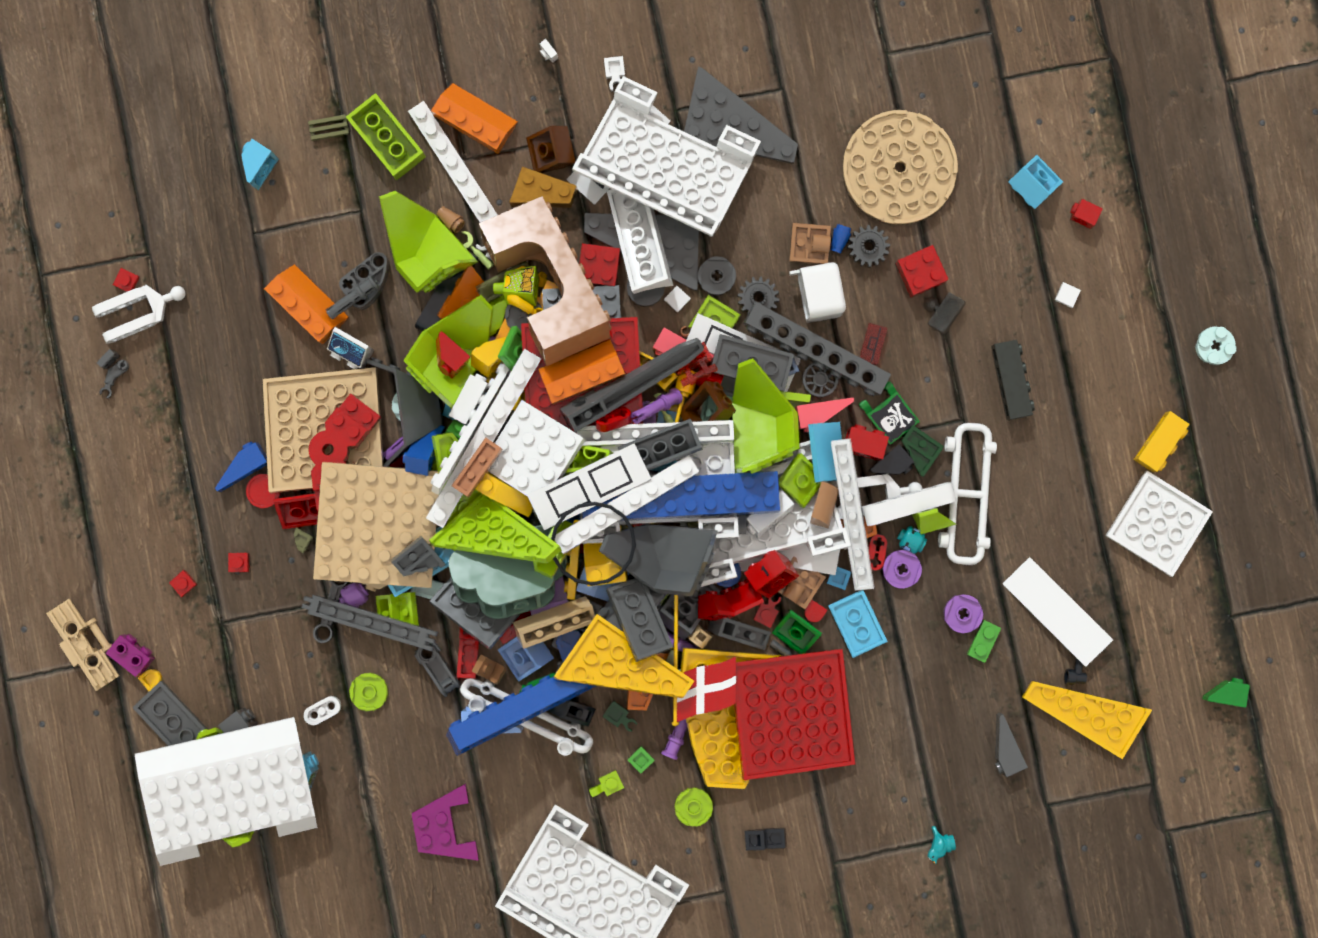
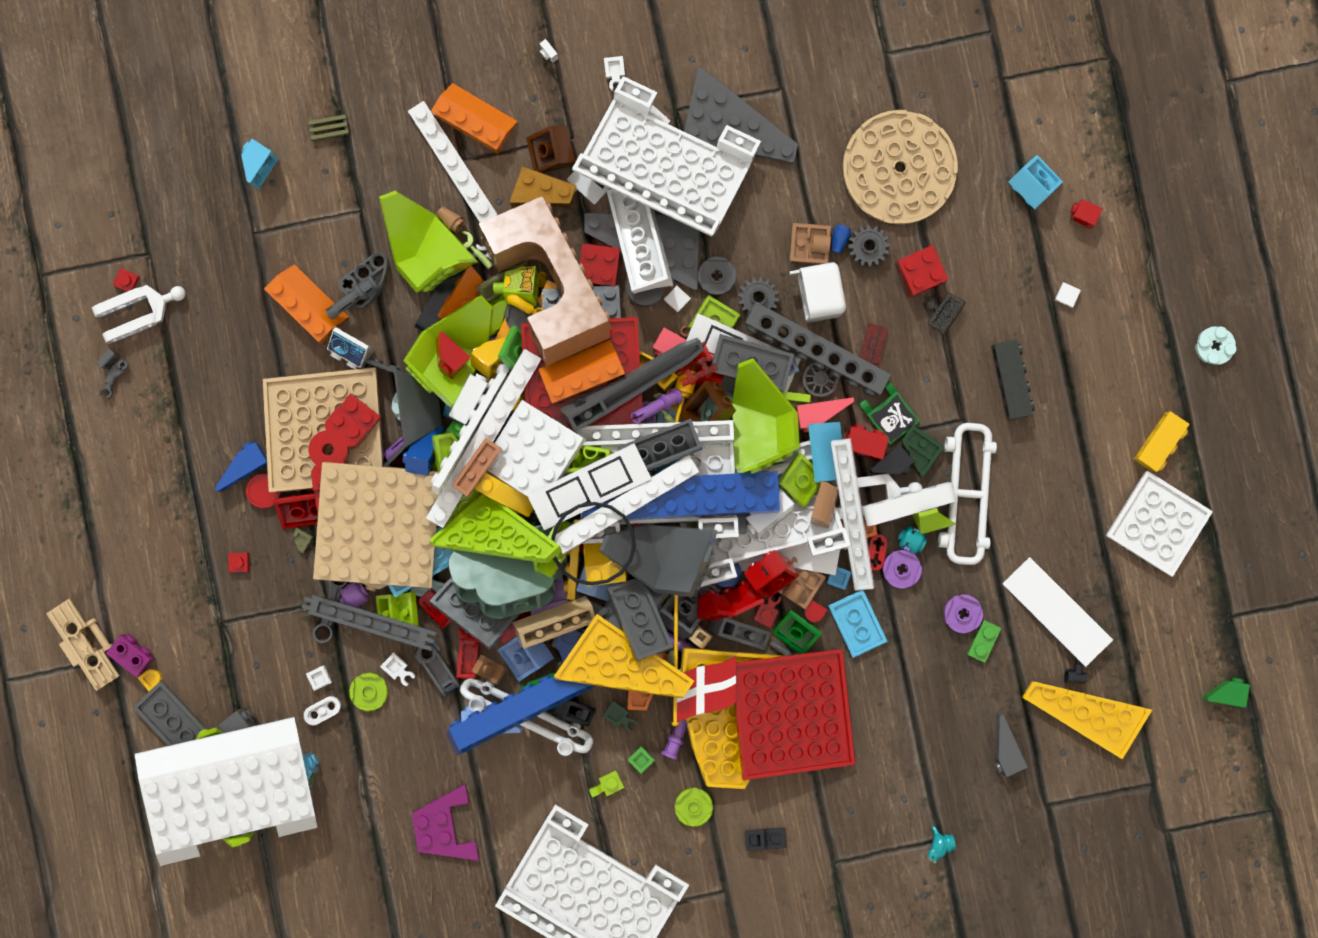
(183, 583): red plate -> none
(319, 678): none -> white tile
(386, 136): lime brick -> none
(396, 667): none -> white plate
(417, 558): dark grey wing -> none
(424, 602): none -> red tile
(613, 420): red beam -> none

